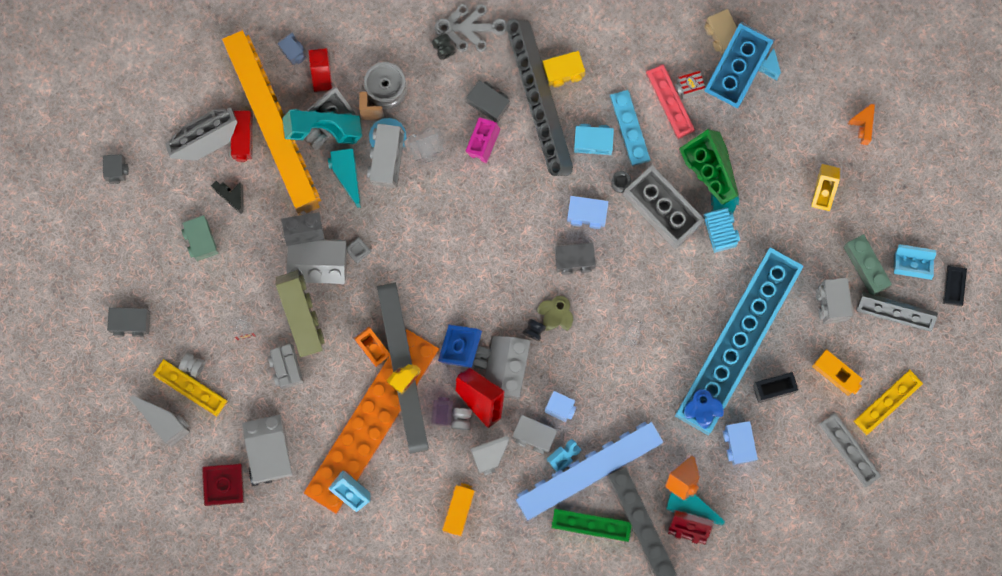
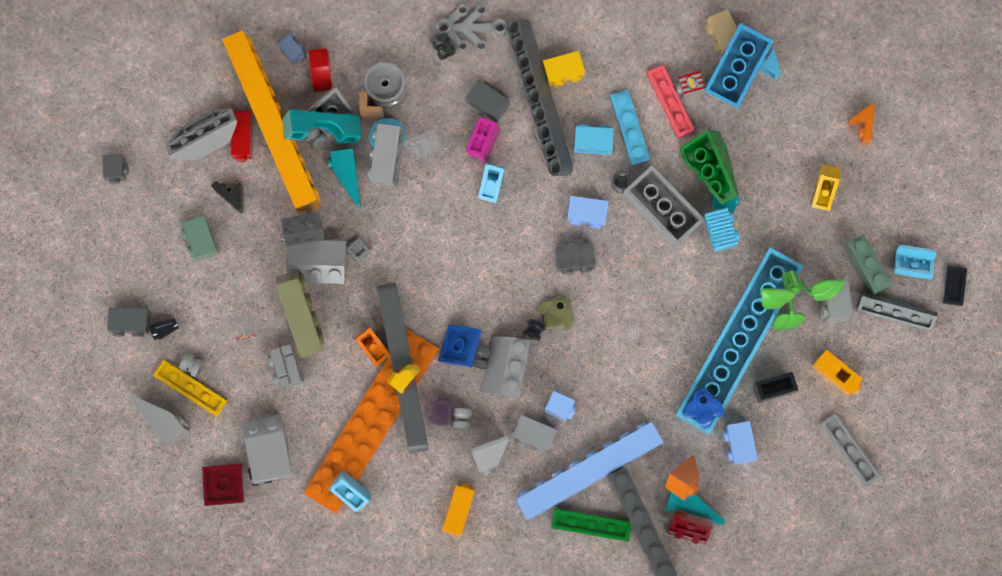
(163, 328): none -> black cone
(481, 396): red slope -> none
(491, 182): none -> medium azure slope
(562, 457): medium azure plate -> none
(778, 297): none -> bright green plant
(888, 402): yellow tile -> none

